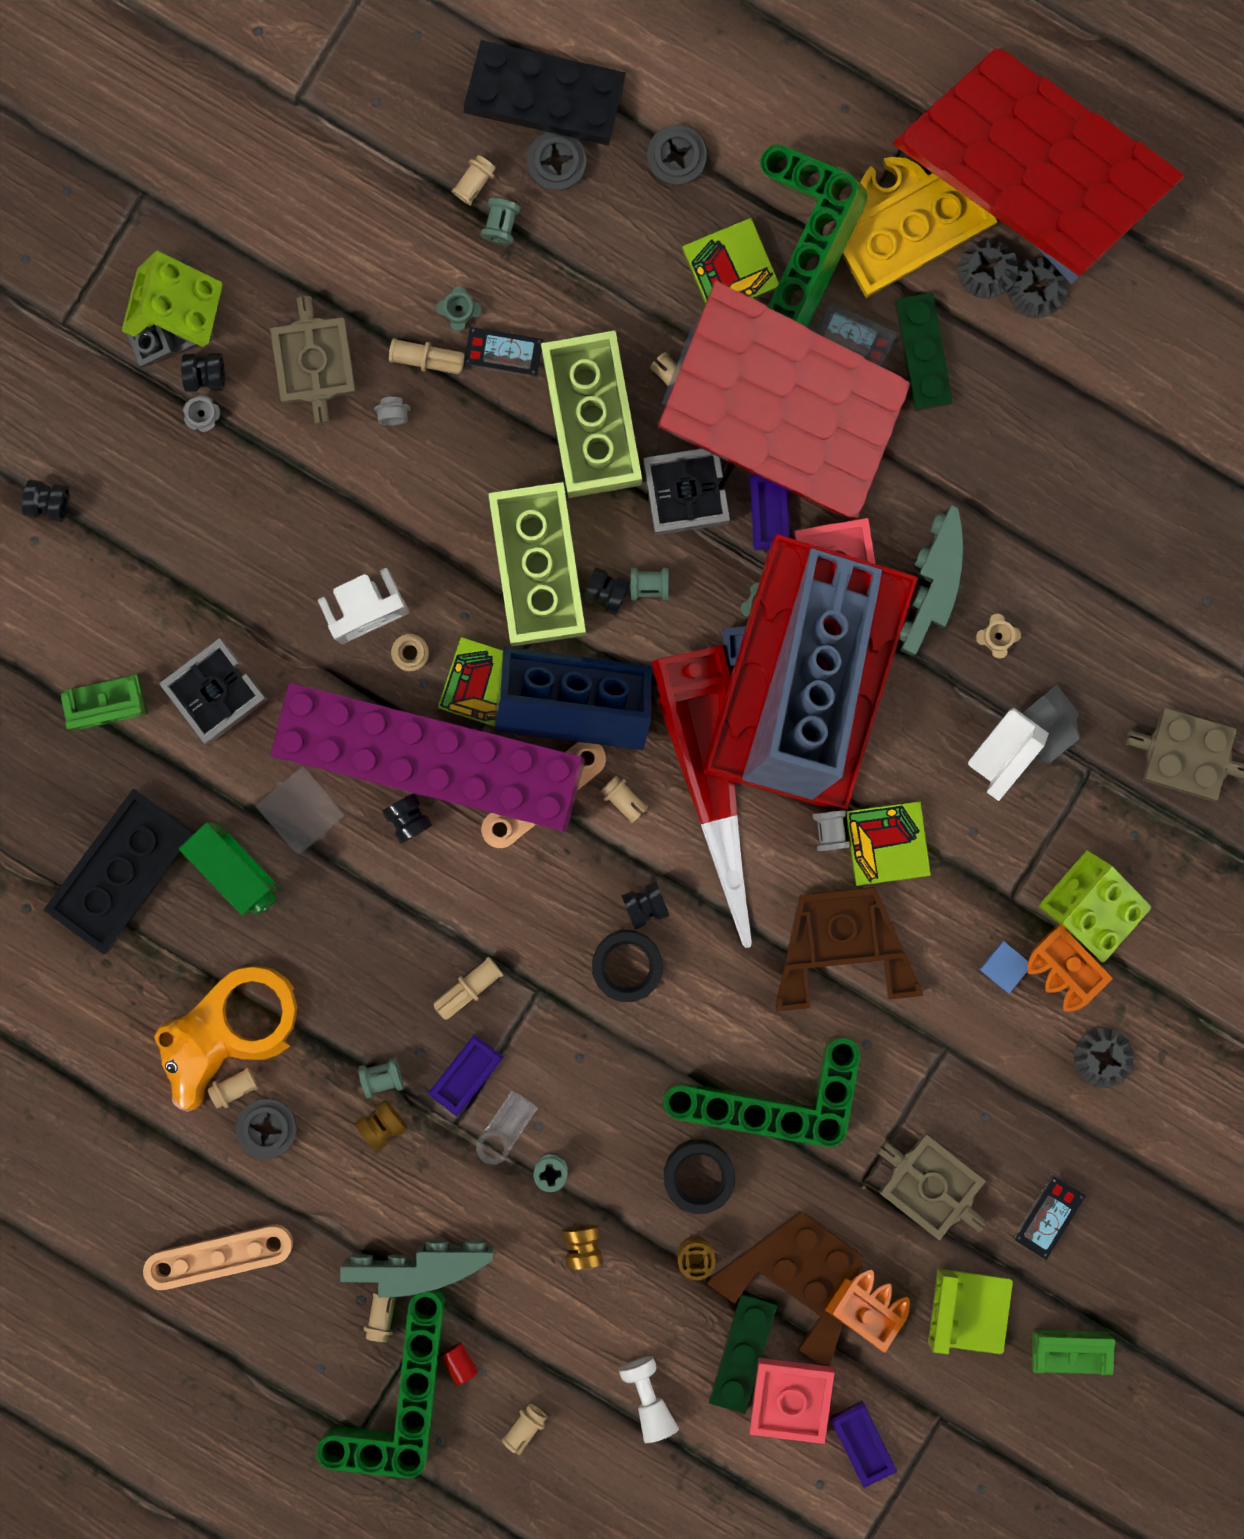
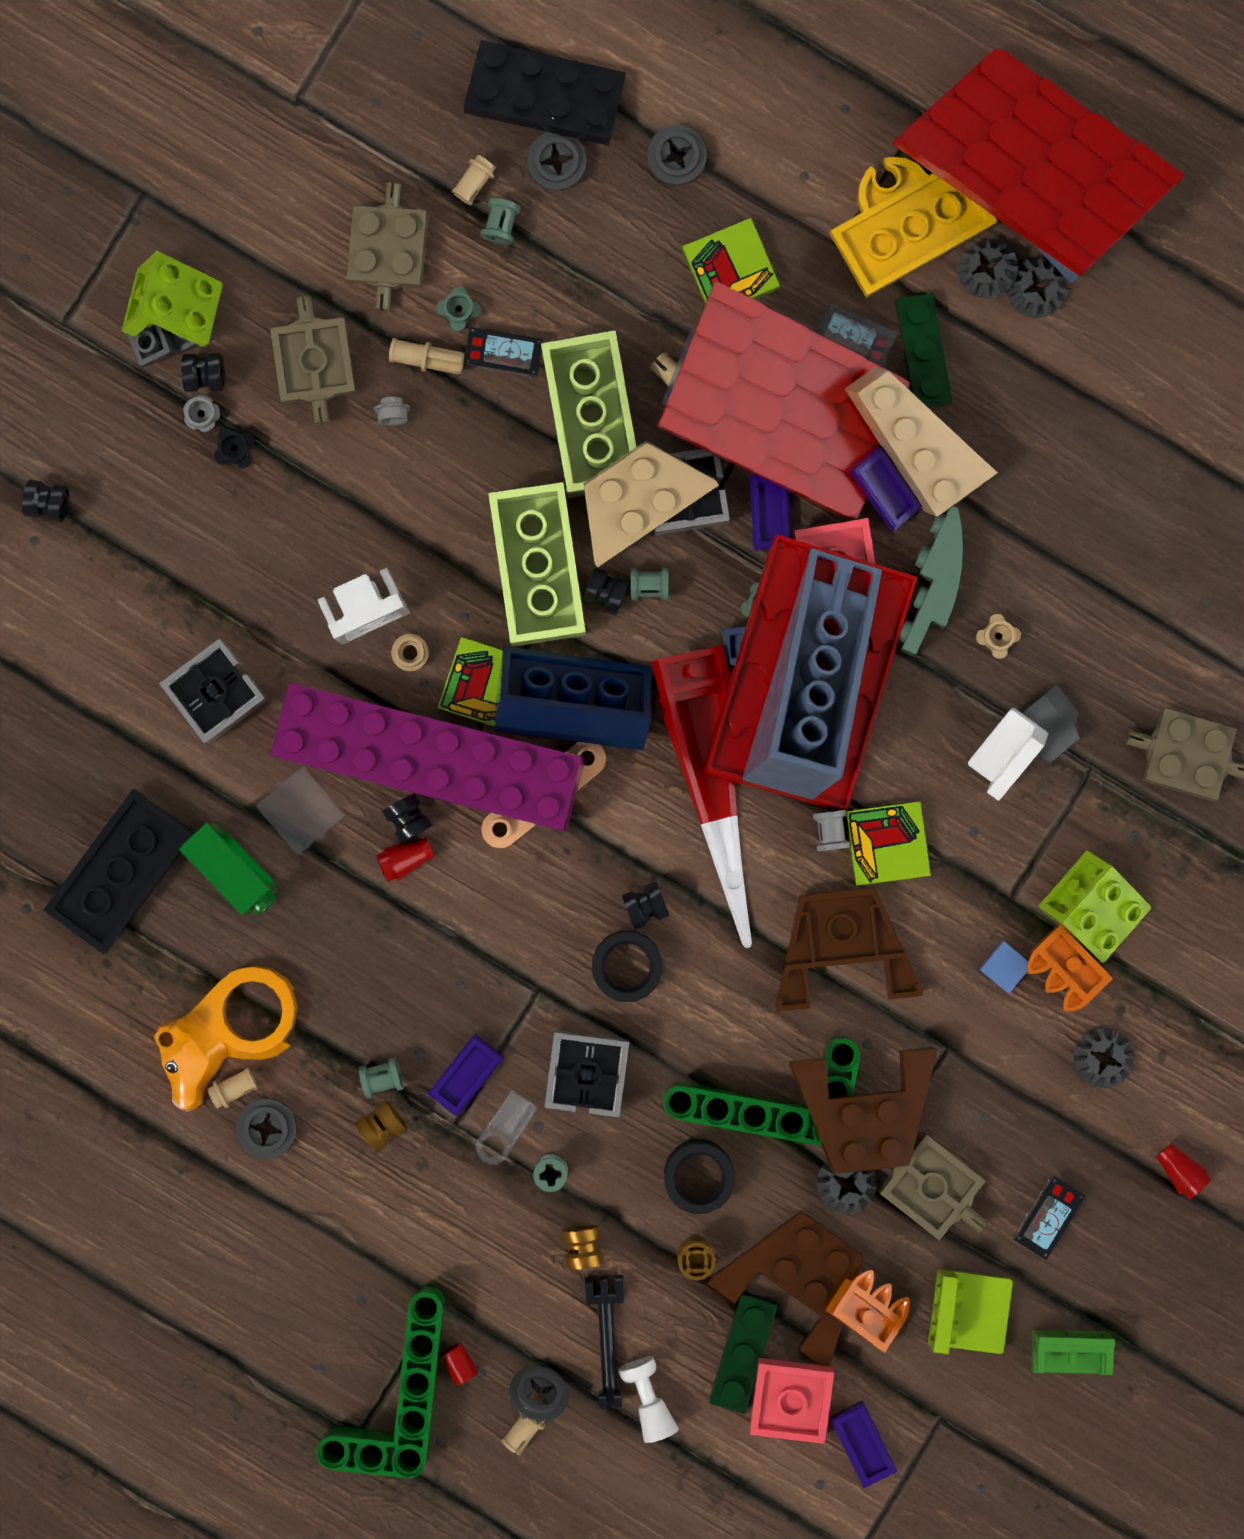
(103, 703): bright green hinge -> none
(217, 1257): light nougat plate -> none
(227, 439): none -> black plate
(380, 1319): tan pin -> none
(387, 247): none -> dark tan plate
(404, 858): none -> red cone
(433, 1269): sand green slope -> none
(467, 988): tan axle -> none
(542, 1381): none -> dark grey gear
(587, 1088): none -> piece
(610, 1394): none -> black hinge
(623, 798): tan pin -> none
(638, 497): none -> tan wing
(812, 242): green beam -> none
(850, 1202): none -> dark grey gear
(867, 1128): none -> reddish brown wing
(885, 488): none -> dark purple tile
(918, 443): none -> tan wedge
(1184, 1172): none -> red cone

